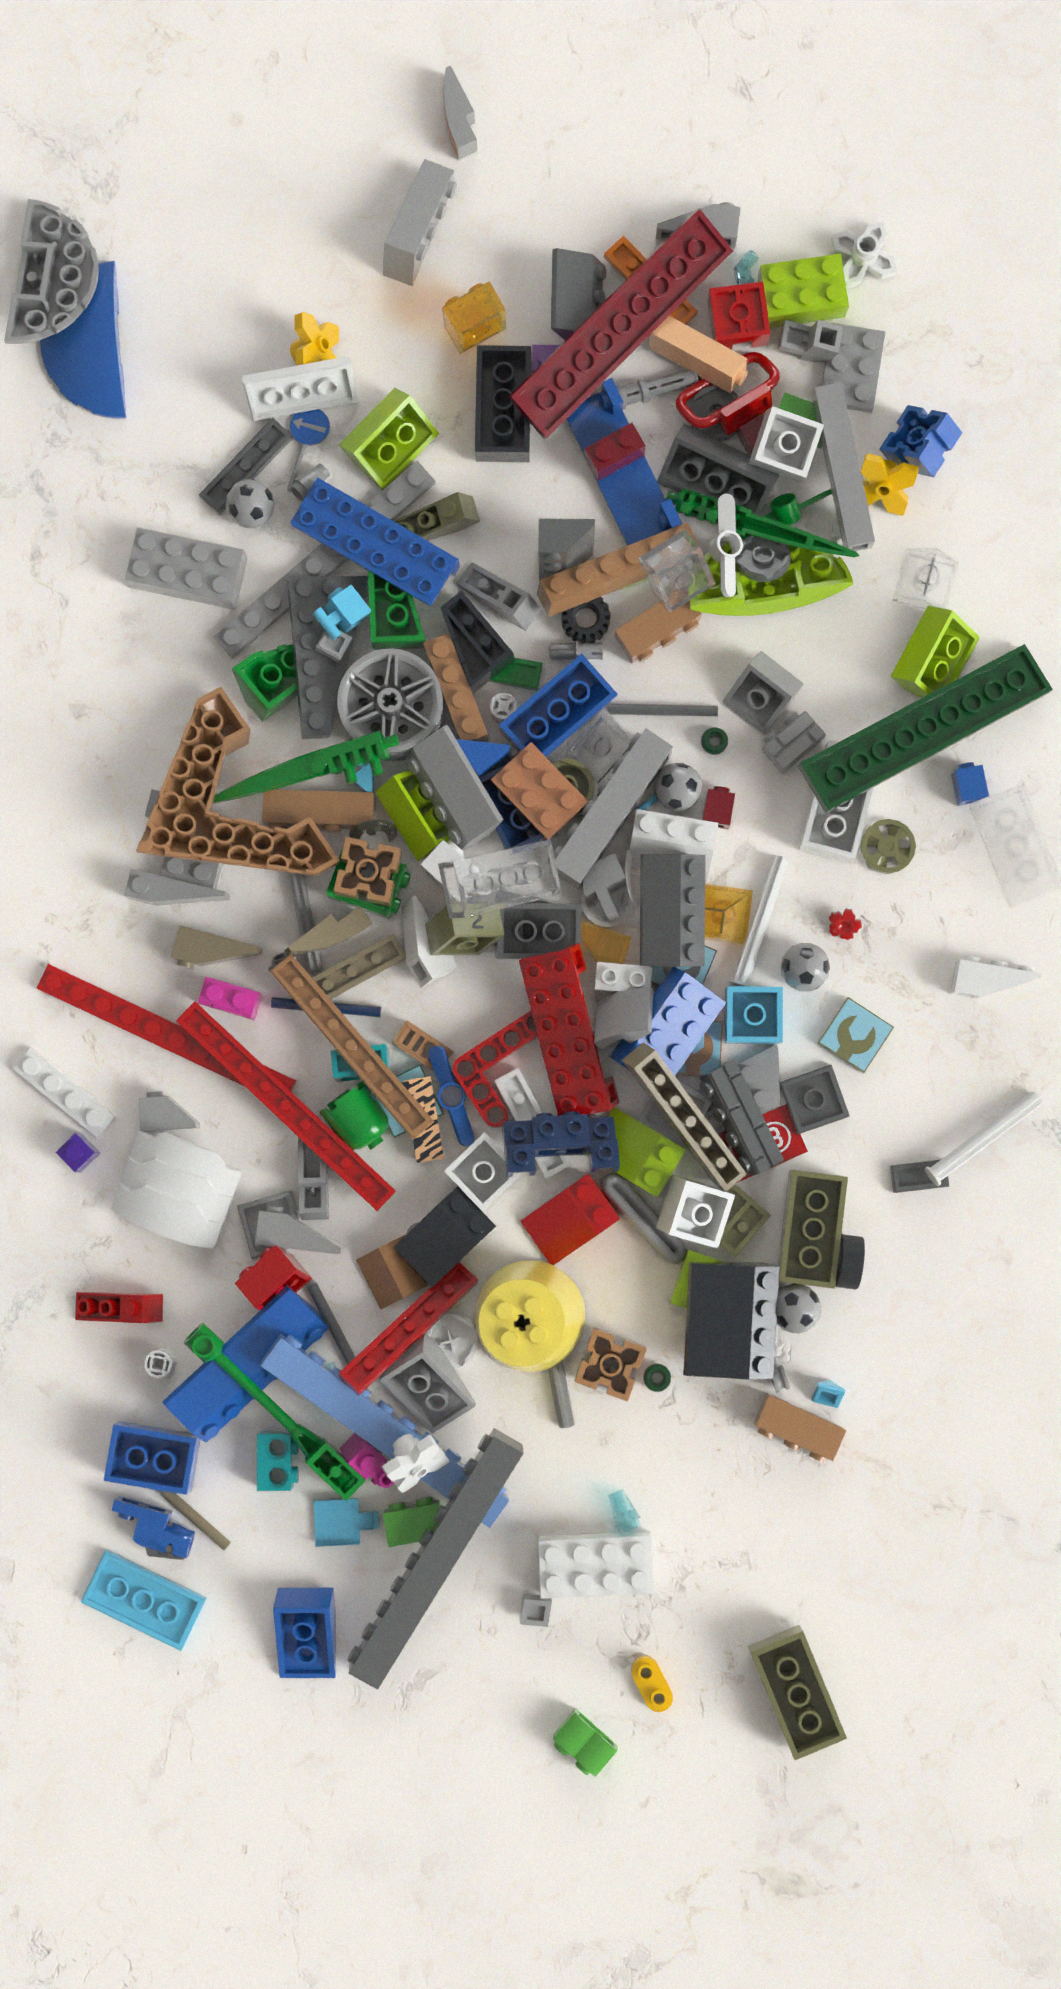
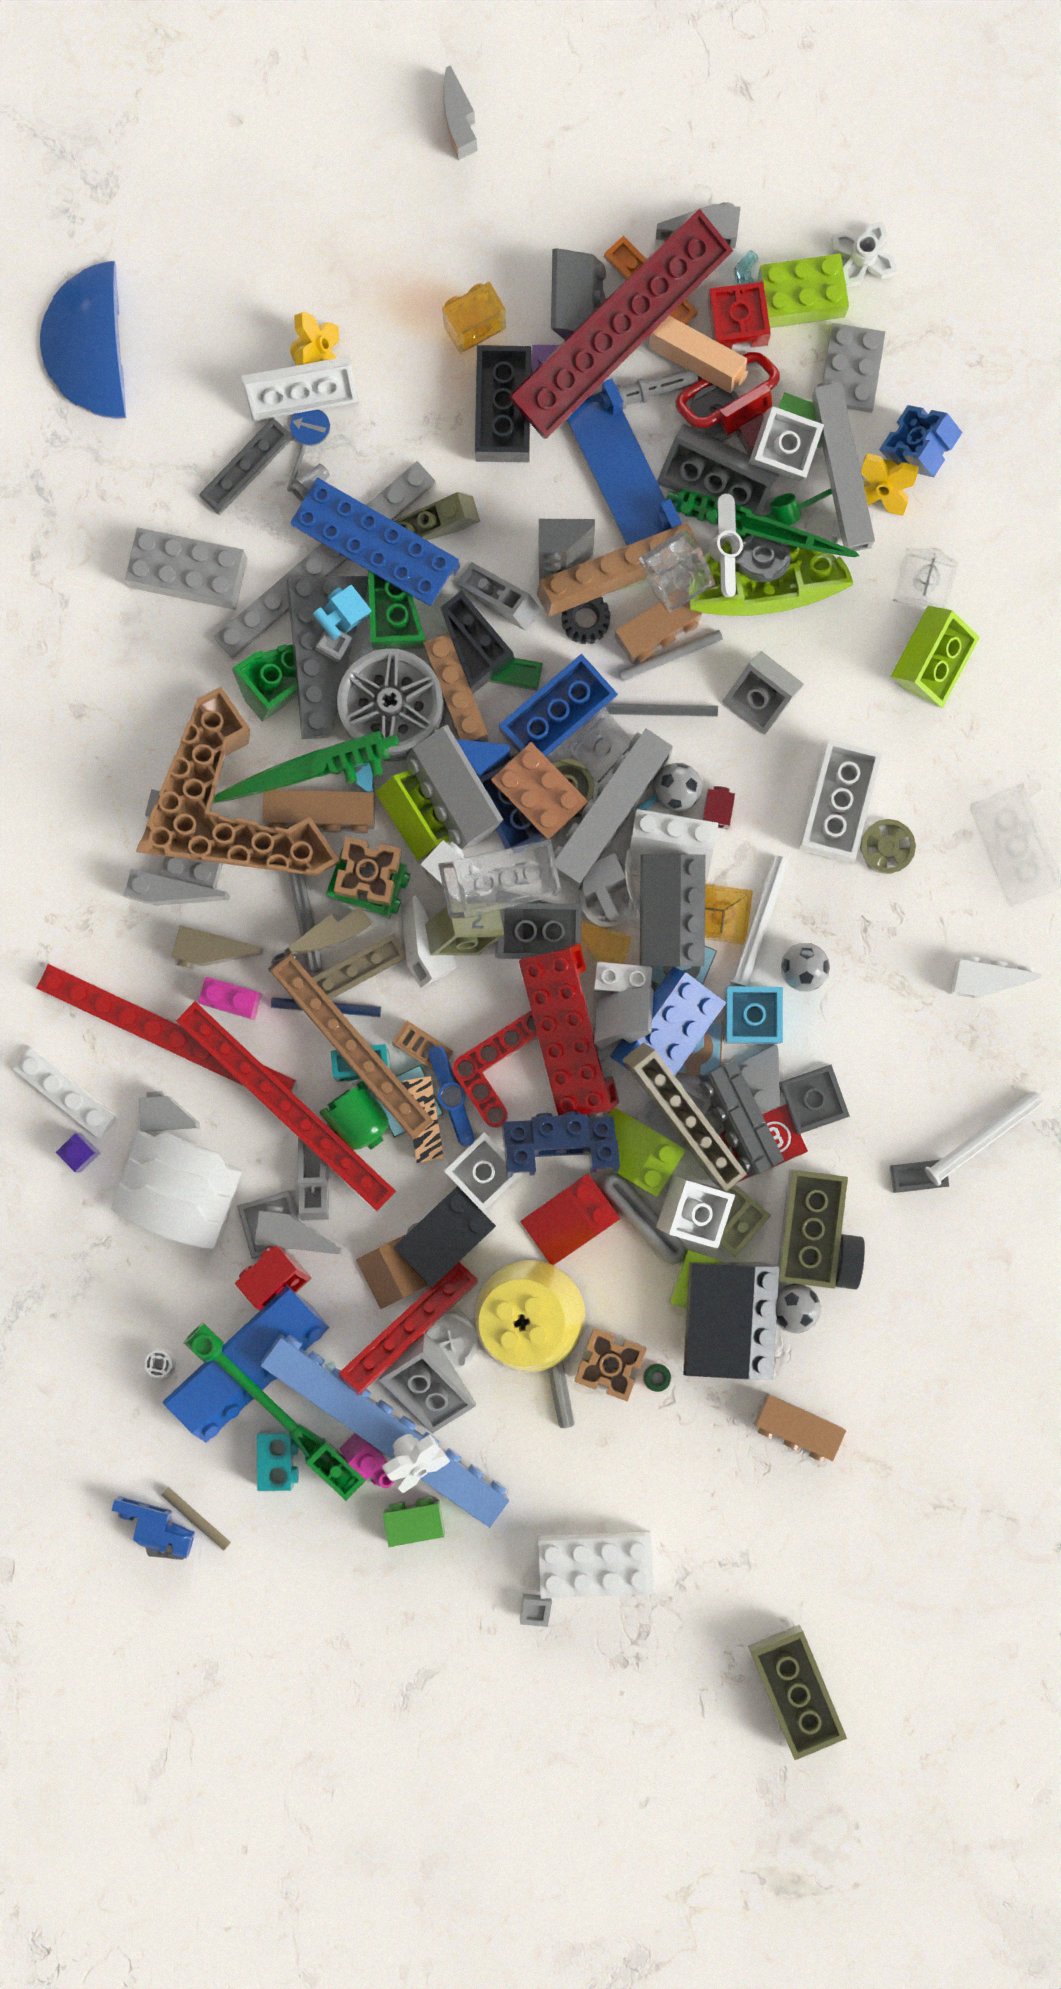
(54, 275): light grey brick -> none
(119, 1307): red slope -> none
(143, 1600): medium azure tile -> none
(152, 1458): blue brick -> none
(249, 503): light grey piece -> none
(305, 1632): blue slope -> none
(331, 1321): dark grey bar -> none
(340, 1522): medium azure piece -> none
(371, 827): clear smoke head -> none
(389, 438): lime slope -> none
(417, 222): light grey wedge -> none
(435, 1558): dark grey brick -> none
(501, 703): white wheel -> none
(523, 1108): white plate -> none
(563, 651): light grey axle -> none
(584, 1743): bright green brick -> none
(614, 451): dark red brick -> none
(623, 1512): clear light blue cone -> none
(652, 1684): yellow plate -> none
(670, 655): none -> light grey bar
(718, 733): dark green plate -> none
(780, 1379): light grey bush -> none
(793, 741): light grey brick -> none
(812, 343): light grey brick -> none
(828, 1394): medium azure slope -> none
(844, 924): red plant -> none
(855, 1035): medium azure tile -> none
(924, 728): dark green plate -> none
(969, 783): blue brick -> none

